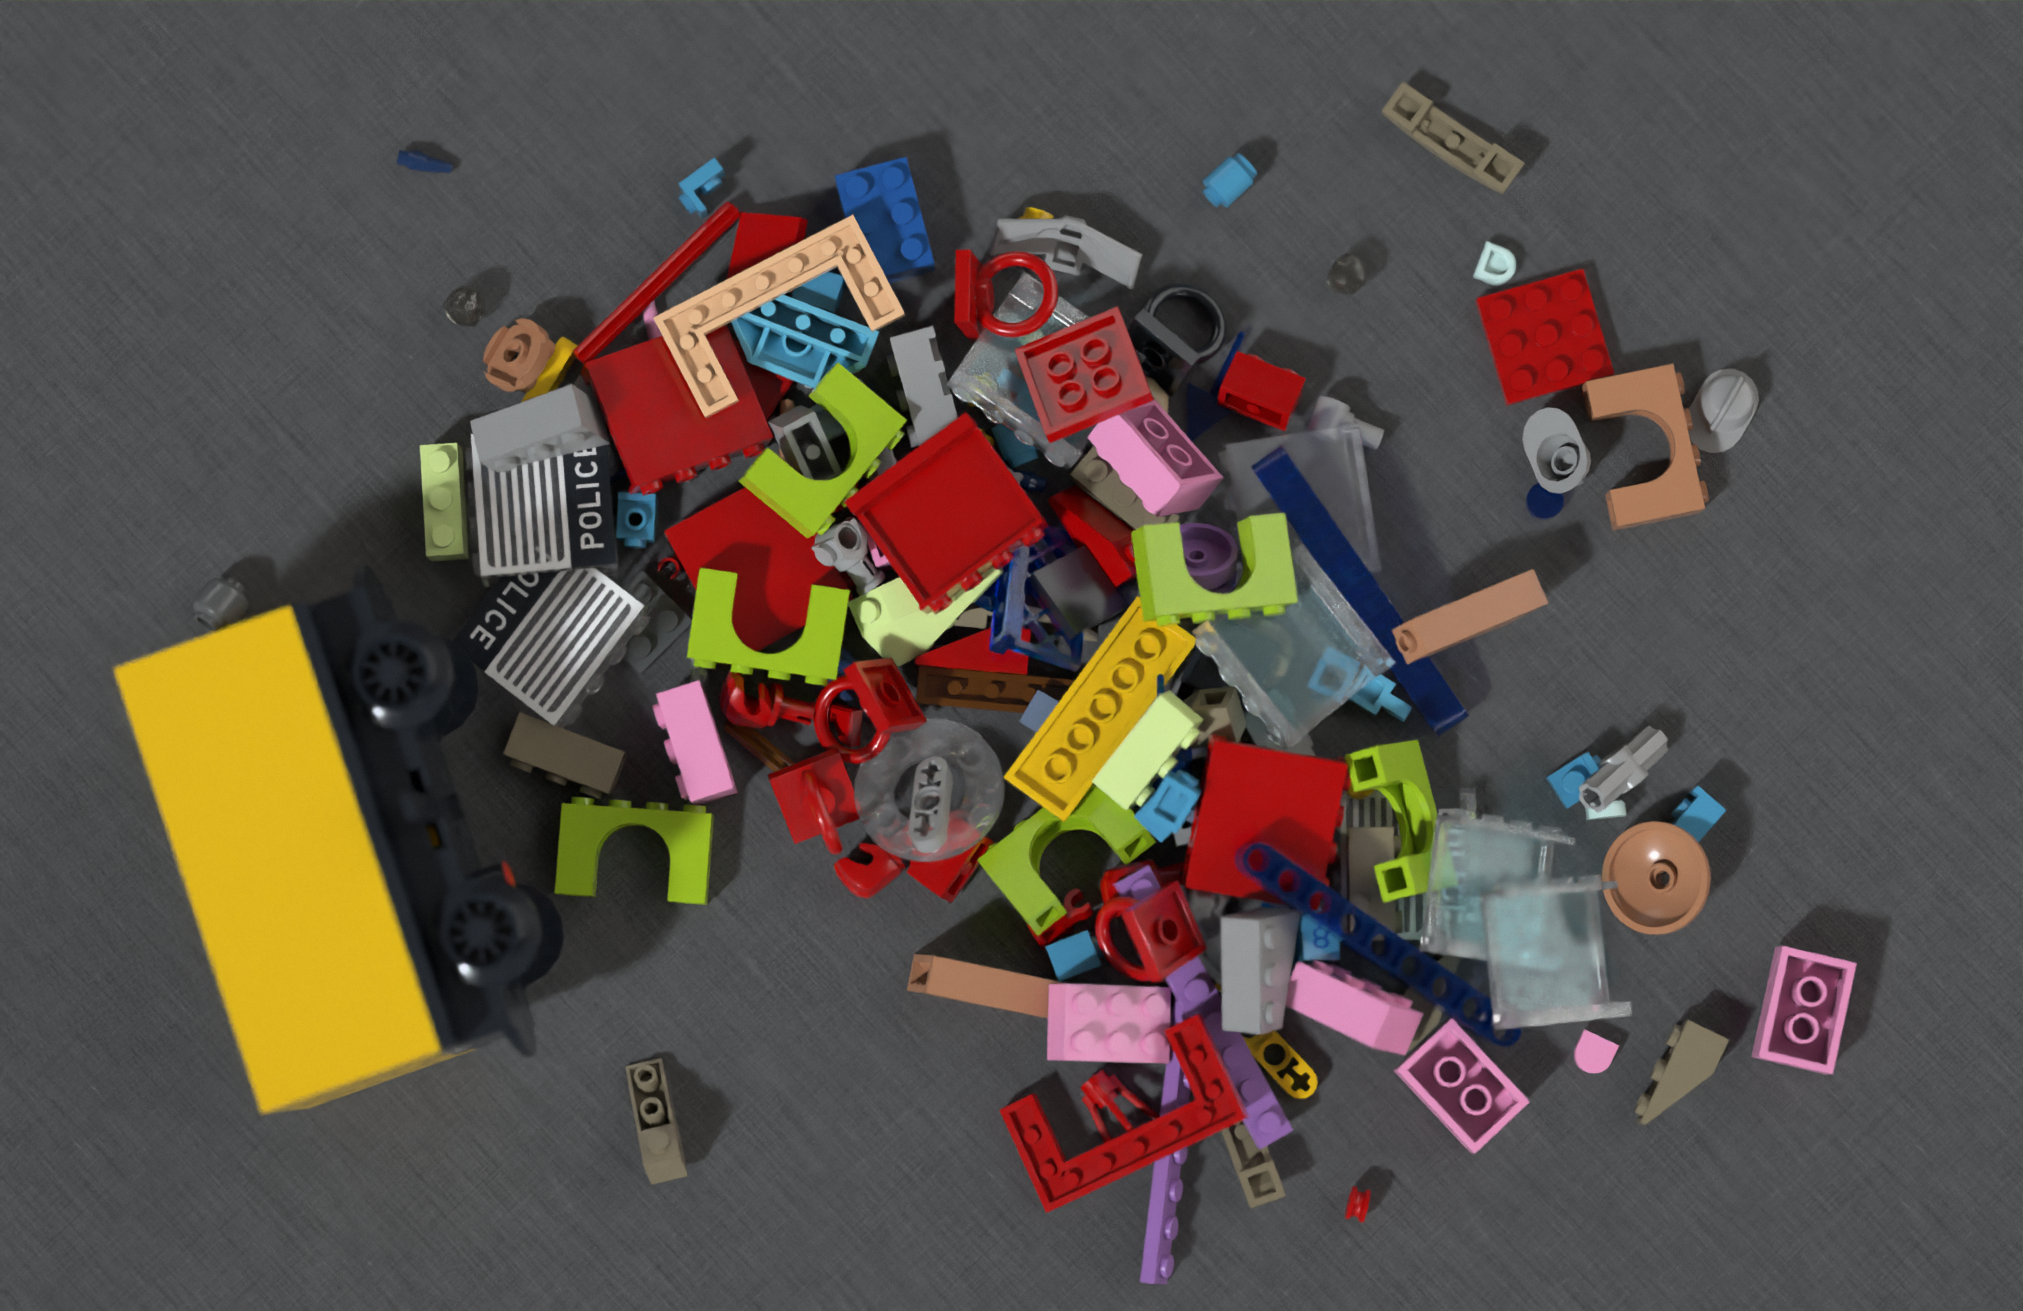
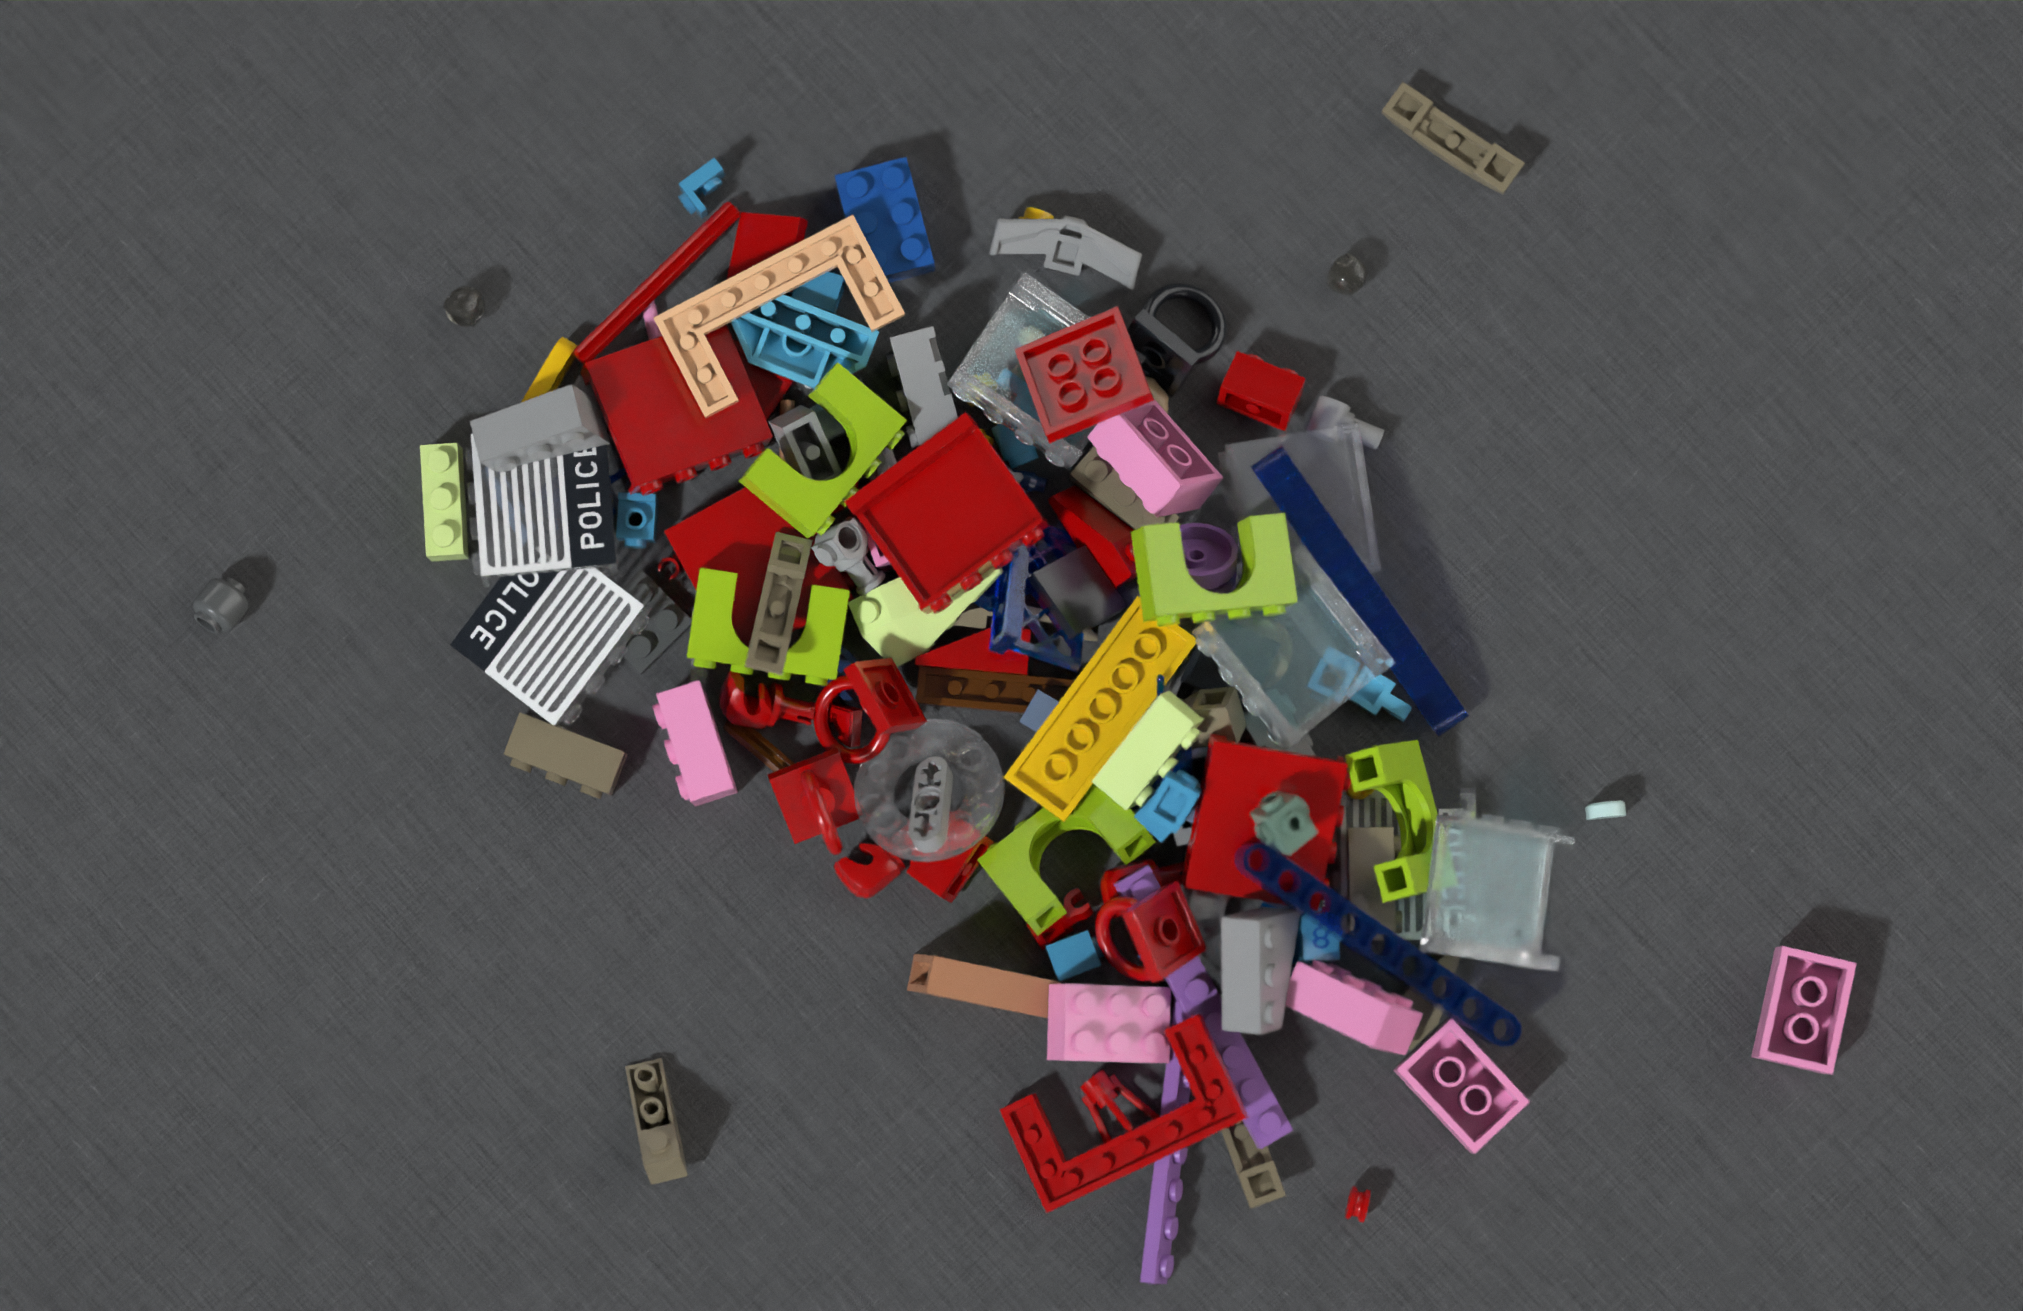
(335, 845): yellow piece -> none
(421, 162): dark blue piece -> none
(522, 372): nougat plate -> none
(588, 826): lime arch -> none
(778, 603): none -> dark tan slope
(976, 294): red tile -> none
(1202, 405): clear blue piece -> none
(1229, 180): dark azure brick -> none
(1258, 1044): yellow beam -> none
(1283, 822): none -> sand green brick
(1470, 616): nougat slope -> none
(1495, 265): light aqua tile -> none
(1543, 503): clear blue tile -> none
(1544, 337): red plate -> none
(1547, 952): clear light blue panel -> none
(1556, 450): light grey piece -> none
(1571, 776): dark azure bracket -> none
(1593, 1052): bright pink tile -> none
(1623, 769): light grey piece -> none
(1637, 865): nougat dish -> none
(1655, 396): nougat arch -> none
(1690, 1061): dark tan slope -> none
(1698, 814): dark azure brick -> none
(1722, 410): light grey piece -> none

